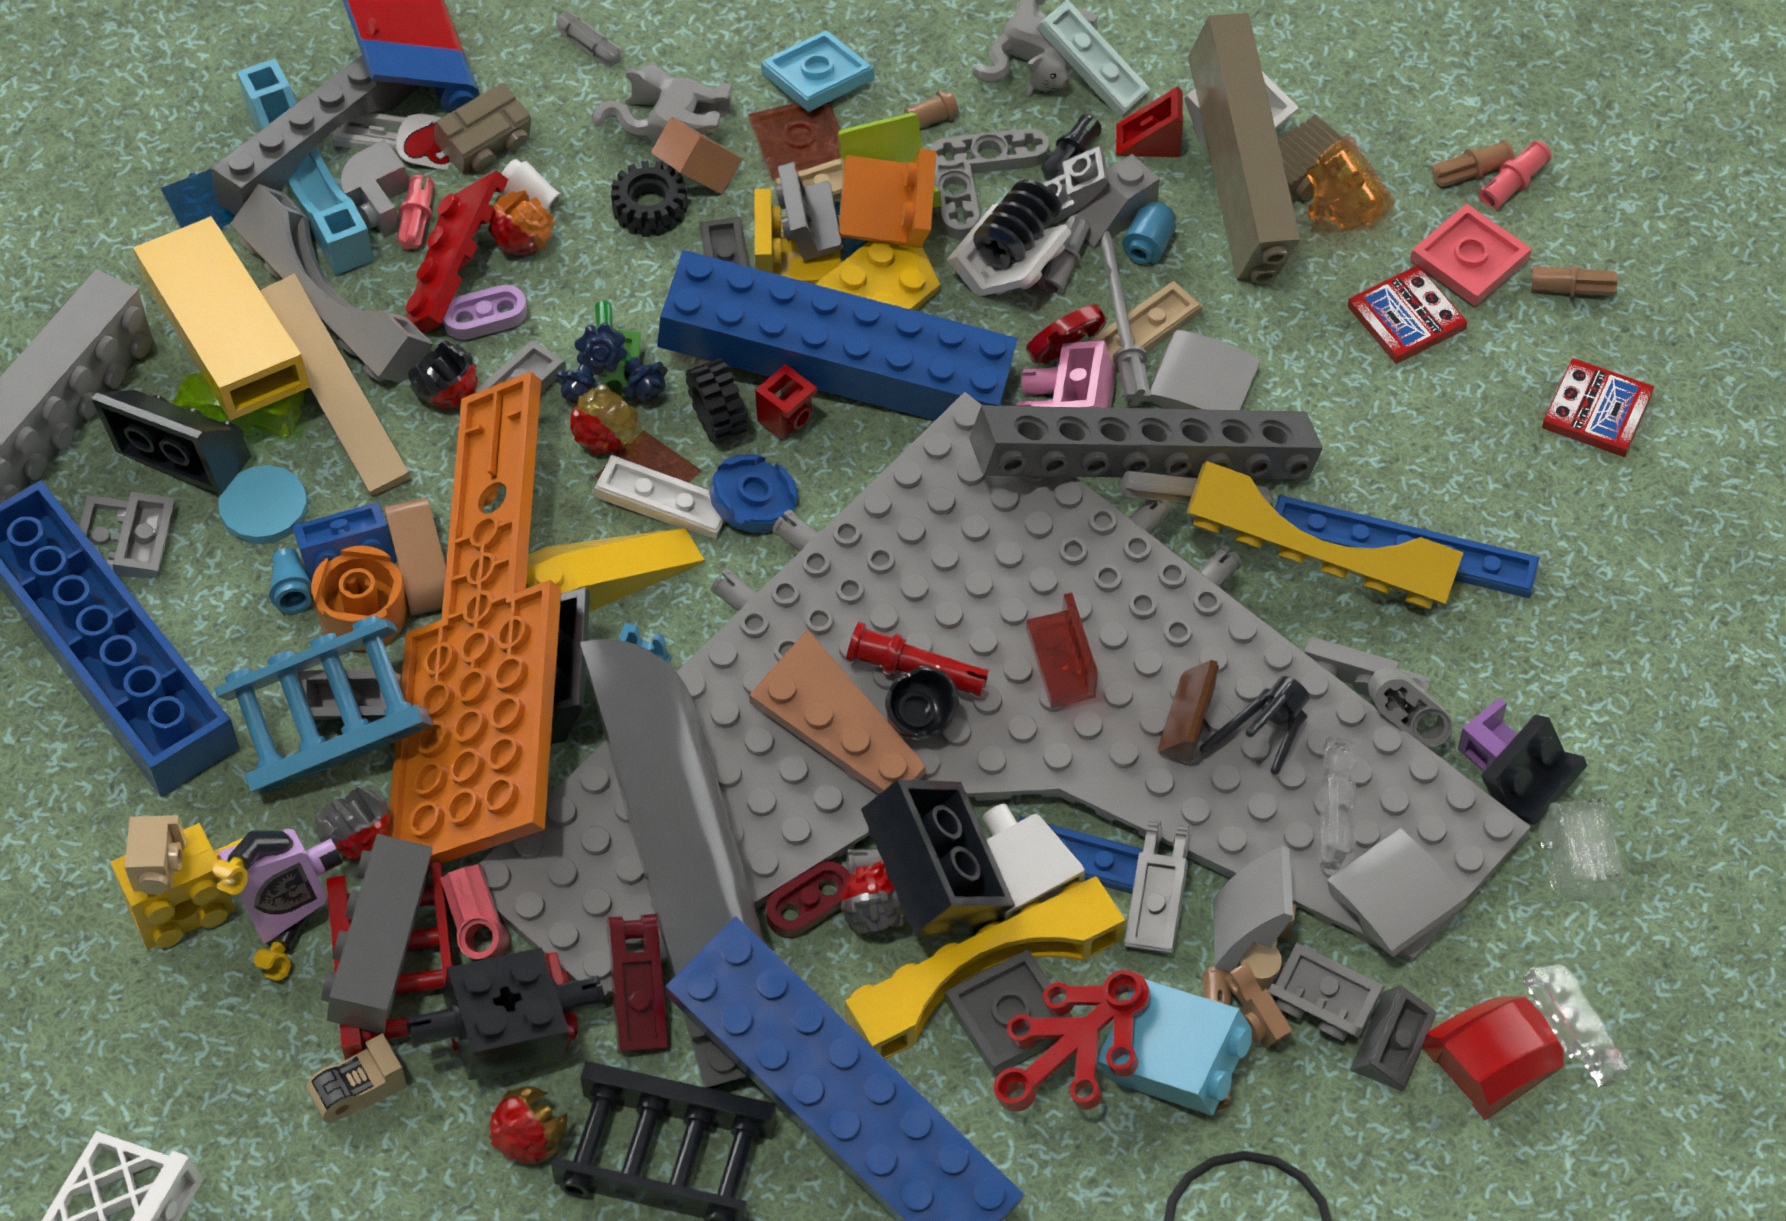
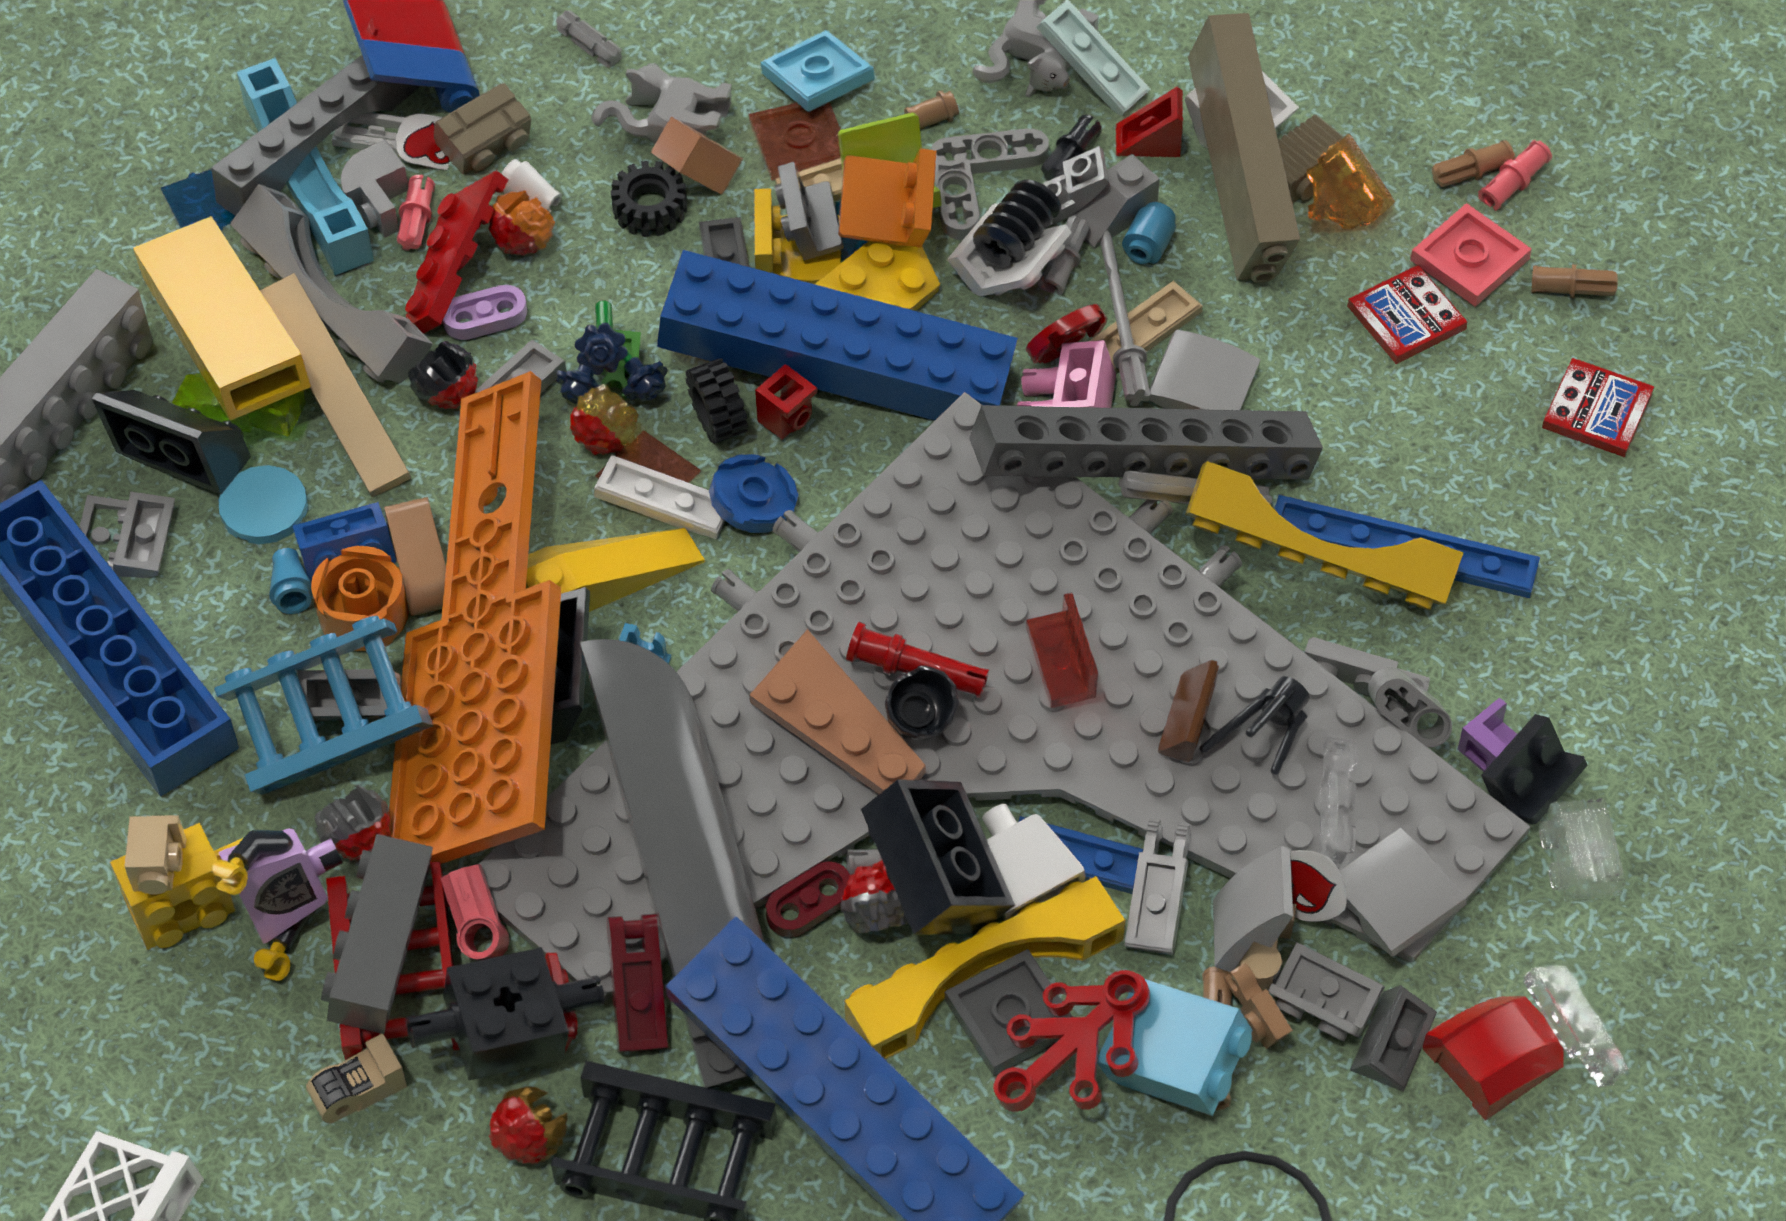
(1316, 886): none -> sticker

